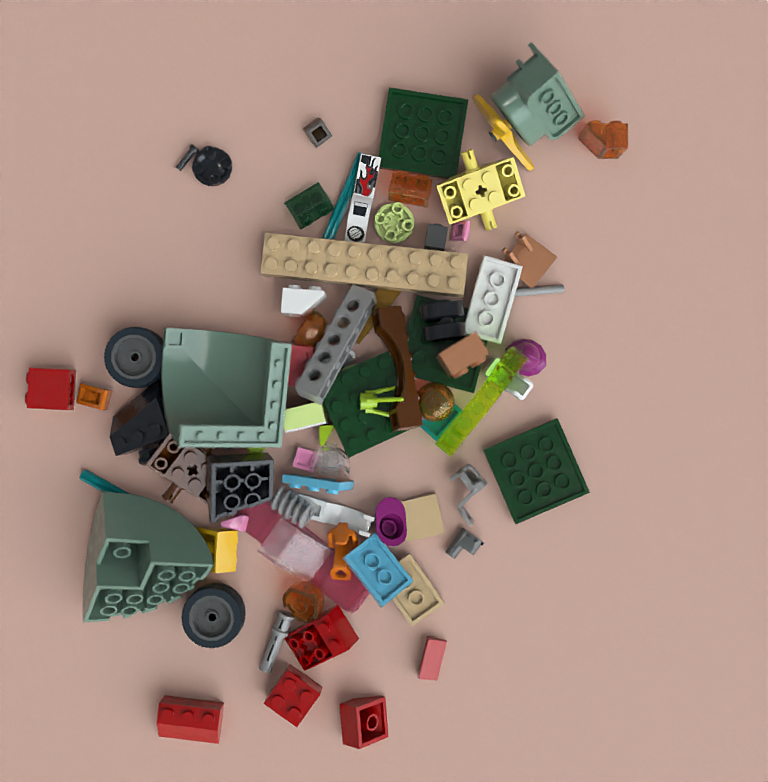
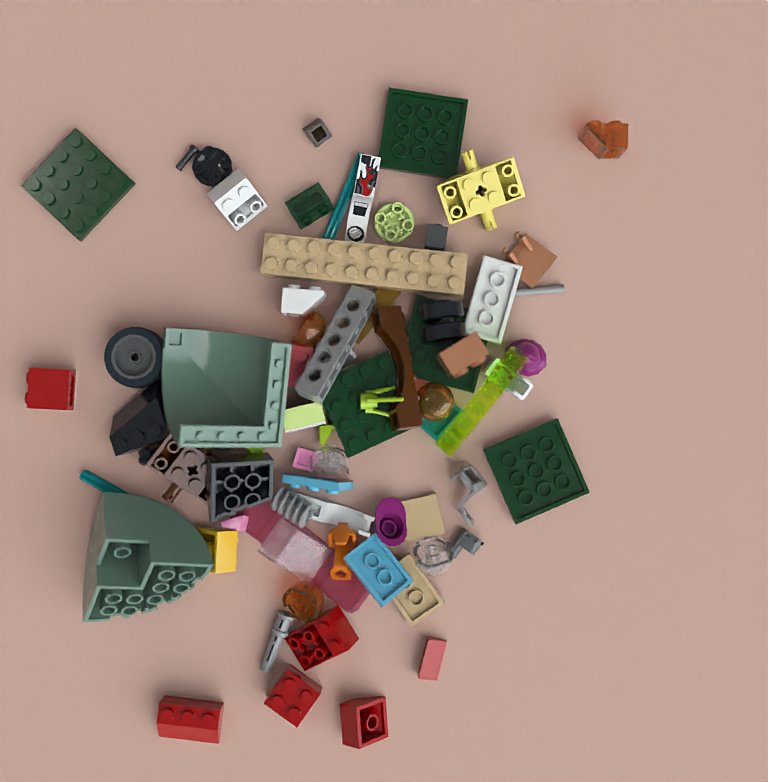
(78, 184): none -> dark green plate
(94, 397): orange slope -> none
(204, 628): wheel -> none
(237, 199): none -> white slope
(410, 189): clear orange slope -> none
(433, 555): none -> clear cylinder
(460, 231): bright pink slope -> none
(534, 105): sand green brick -> none

